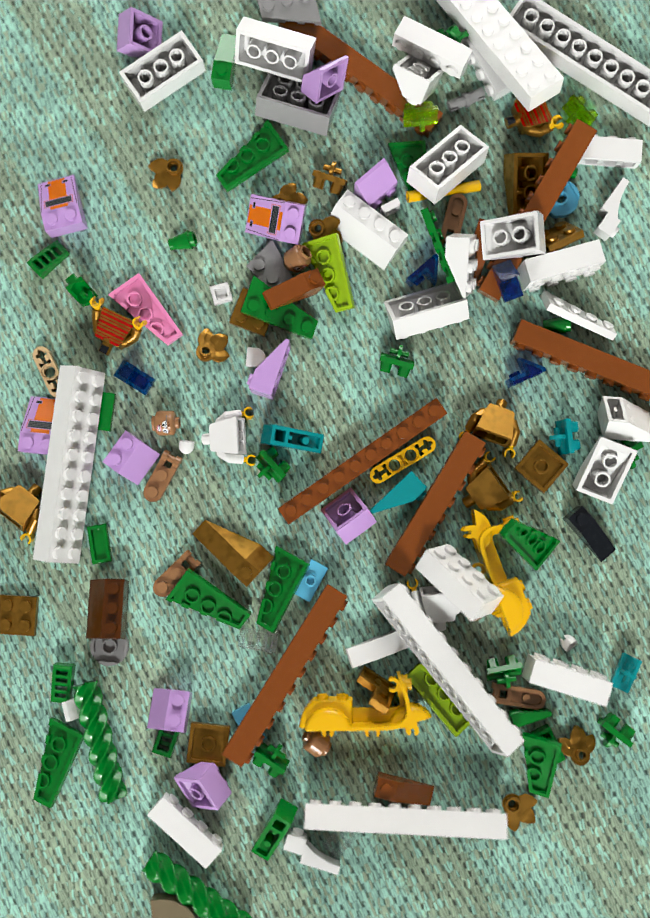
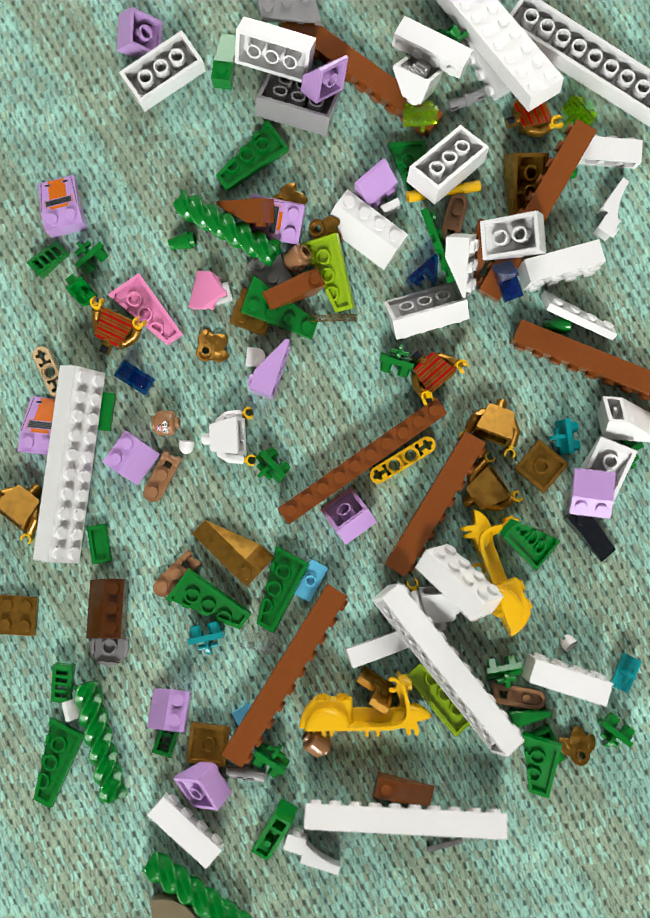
(84, 262): none -> green hips
(164, 176): pearl gold plate -> none
(197, 637): none -> teal hips
(206, 291): none -> bright pink slope
(225, 228): none -> green piece
(245, 773): none -> light grey pin
(251, 210): none -> dark orange slope
(291, 438): teal slope -> none
(321, 177): pearl gold hips -> none
(339, 317): none -> pearl gold piece
(404, 492): teal slope -> none
(433, 372): none -> torso
(444, 845): none -> light grey window
(521, 810): pearl gold plate -> none
(528, 369): clear blue slope -> none
(561, 236): pearl gold plate -> none
(569, 204): medium azure plate -> none
(592, 493): none -> lavender slope

